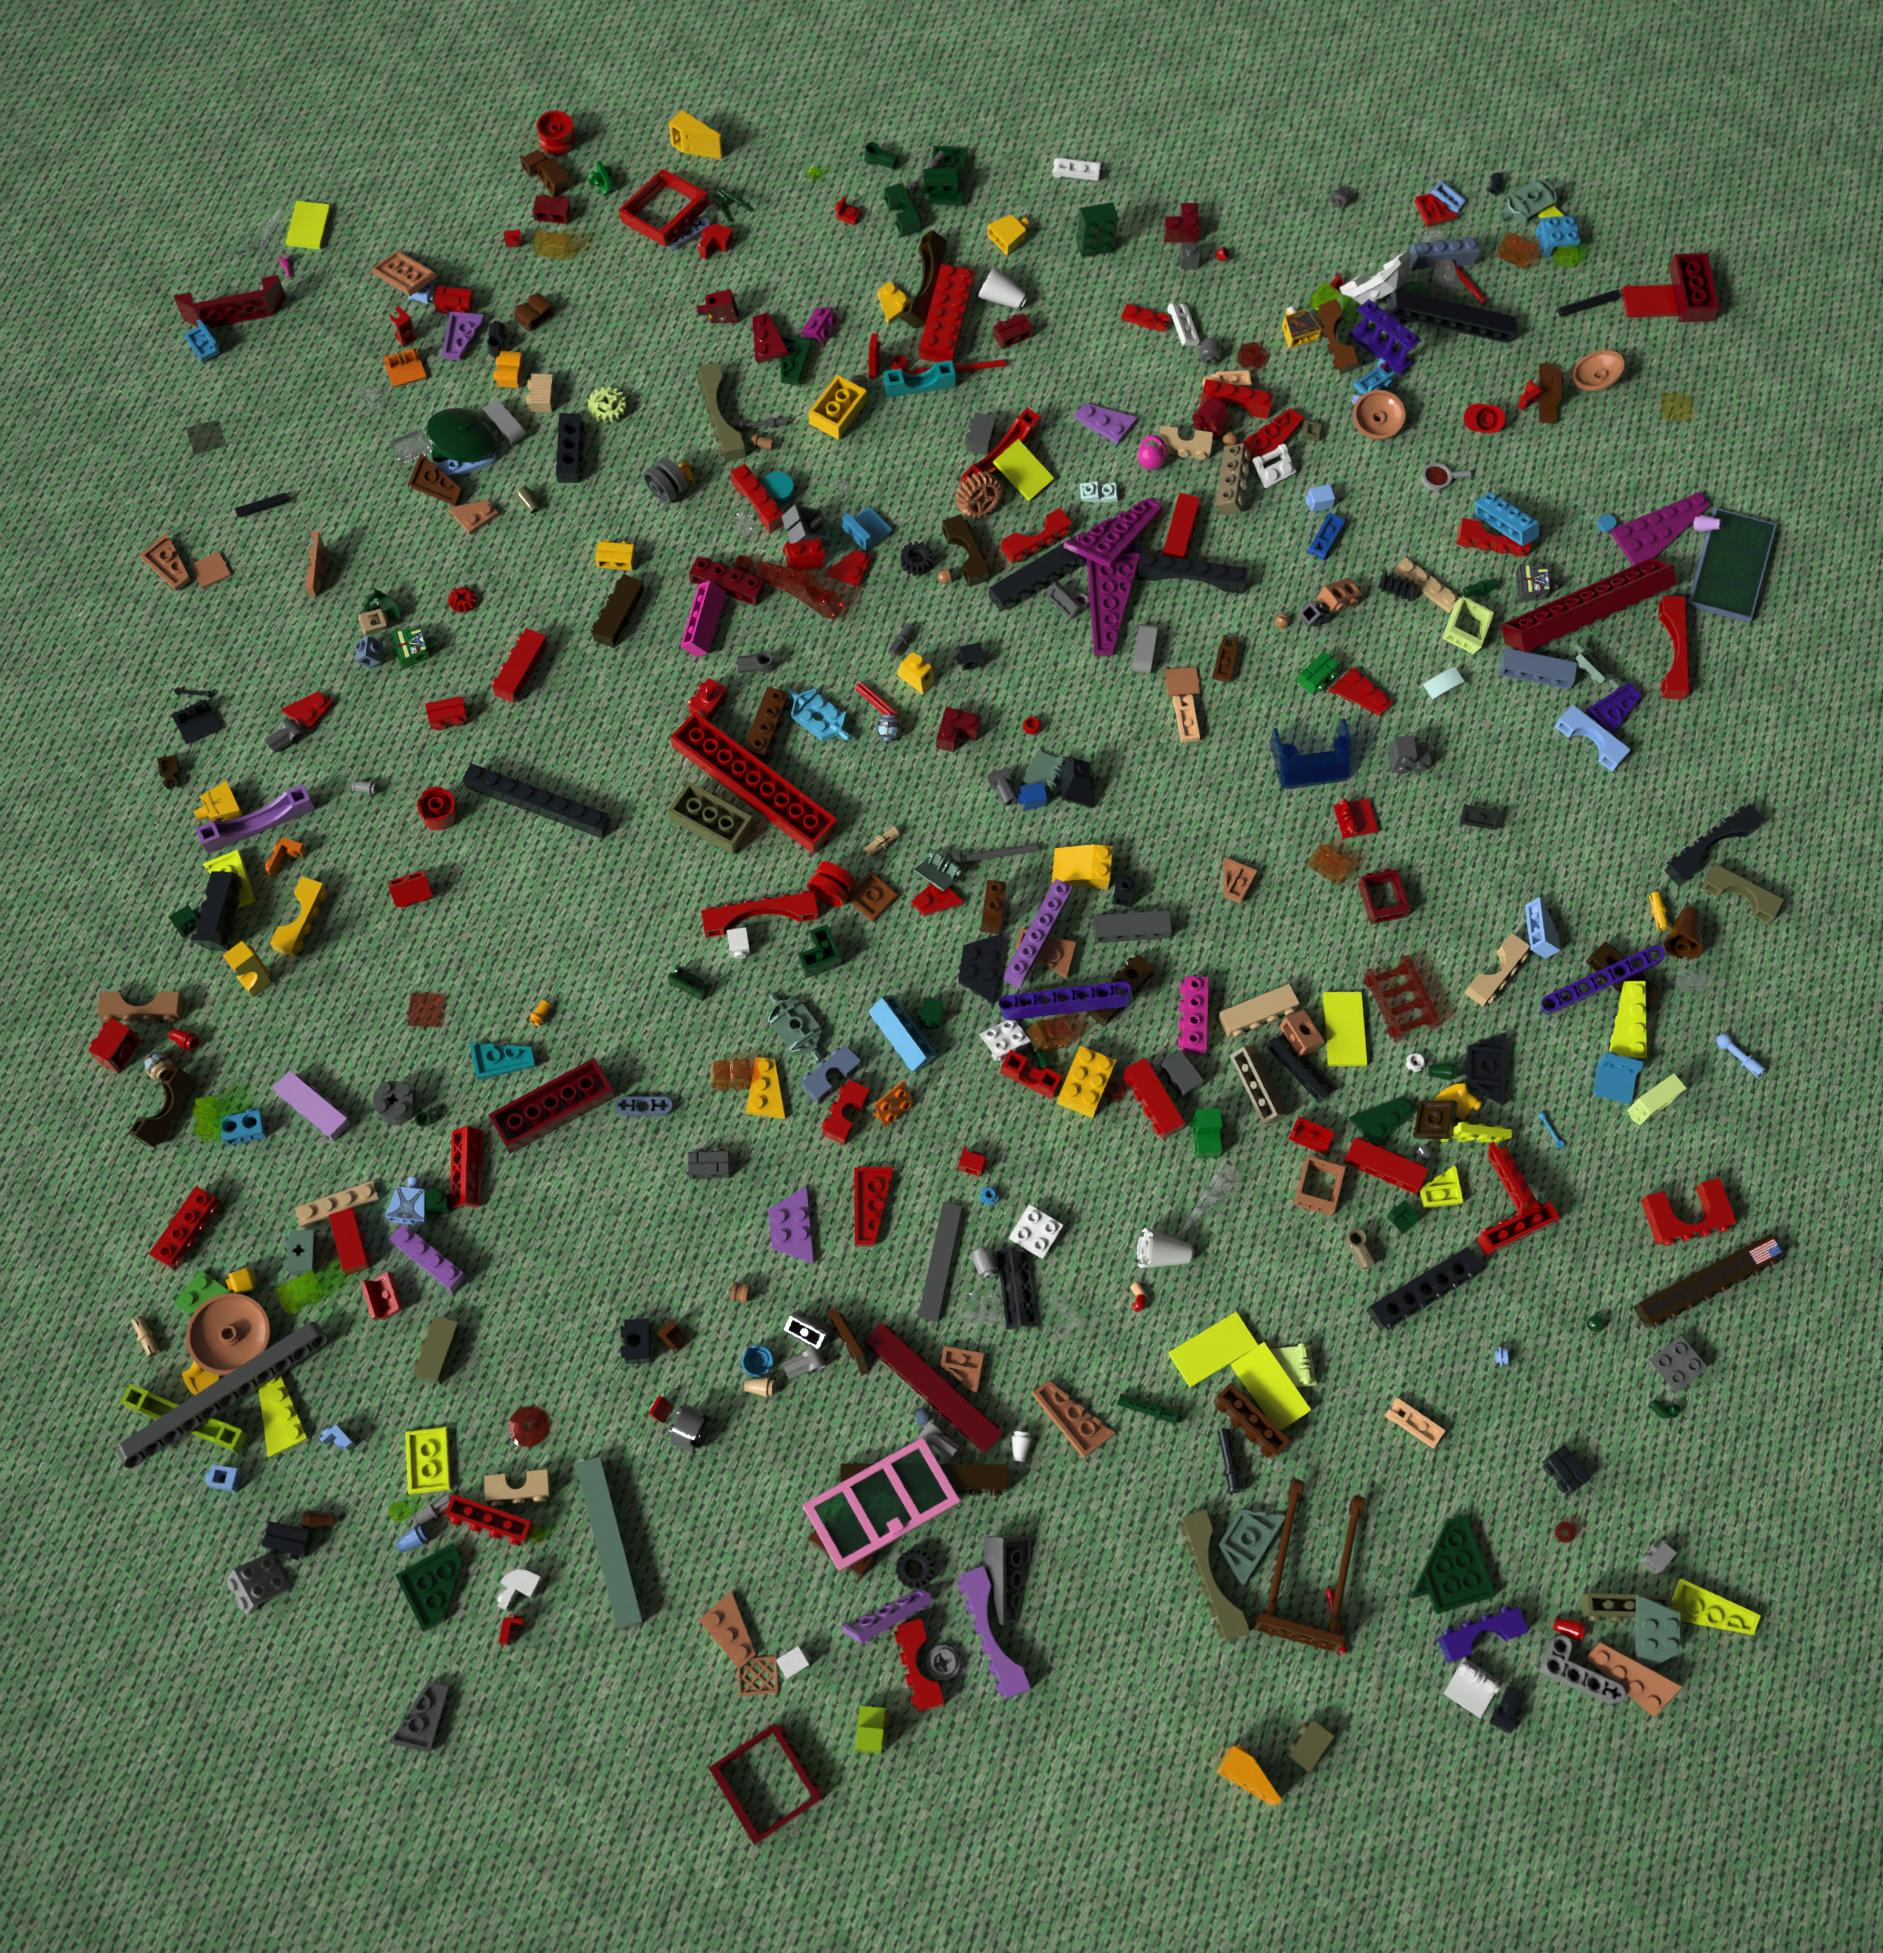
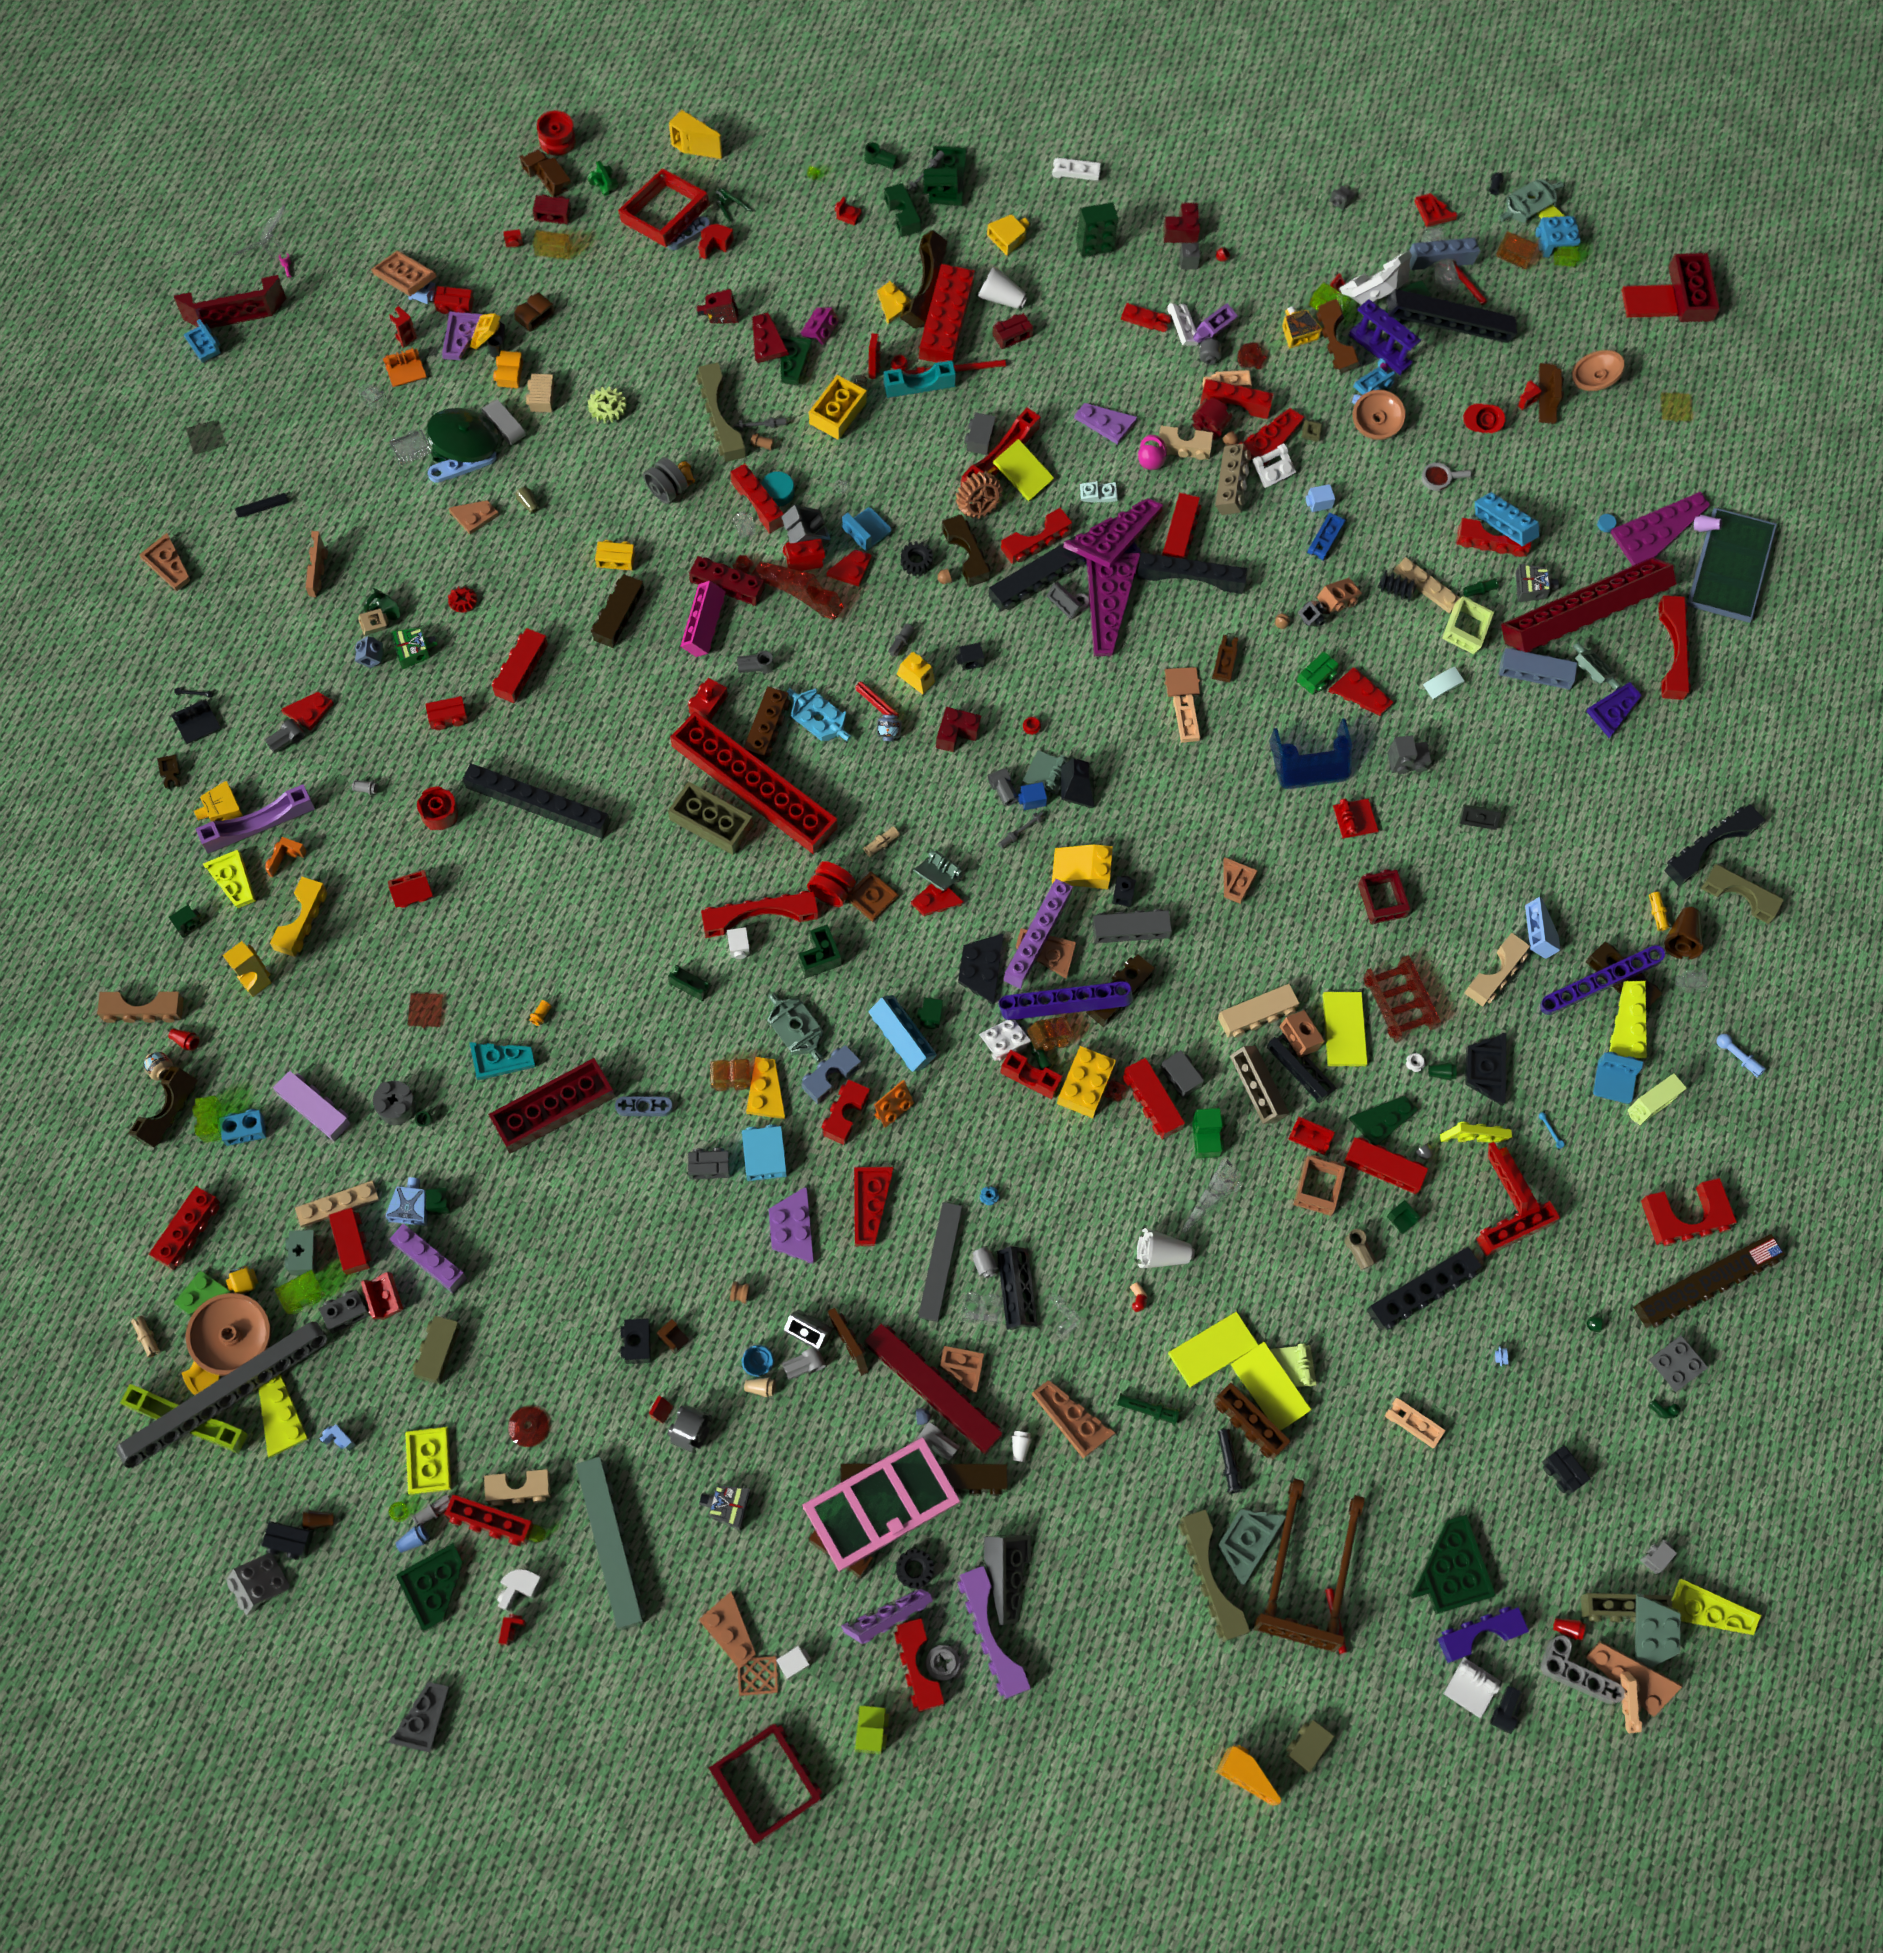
(114, 1045): red brick -> none
(210, 570): nougat piece -> none
(218, 912): black wedge -> none
(232, 1480): light blue brick -> none
(308, 225): neon yellow tile -> none
(343, 1311): none -> dark grey brick
(433, 482): reddish brown wing -> none
(469, 1167): red fence -> none
(485, 328): none -> yellow wing
(569, 424): black brick -> none
(727, 1505): none -> torso
(764, 1153): none -> medium azure brick
(960, 859): dark grey piece -> none
(972, 1162): red brick -> none
(993, 906): reddish brown window -> none
(1012, 836): none -> dark grey piece
(1036, 1231): white hinge -> none
(1144, 648): light grey beam -> none
(1194, 1015): dark pink brick -> none
(1215, 323): none -> medium lavender brick
(1329, 863): clear orange brick -> none
(1435, 1119): dark brown tile -> none
(1442, 1190): neon yellow wing -> none
(1446, 190): light blue slope -> none
(1463, 1097): yellow arm -> none
(1571, 1532): clear red plate -> none
(1588, 303): black axle -> none
(1611, 750): light blue arch -> none
(1630, 1703): none -> light nougat hinge

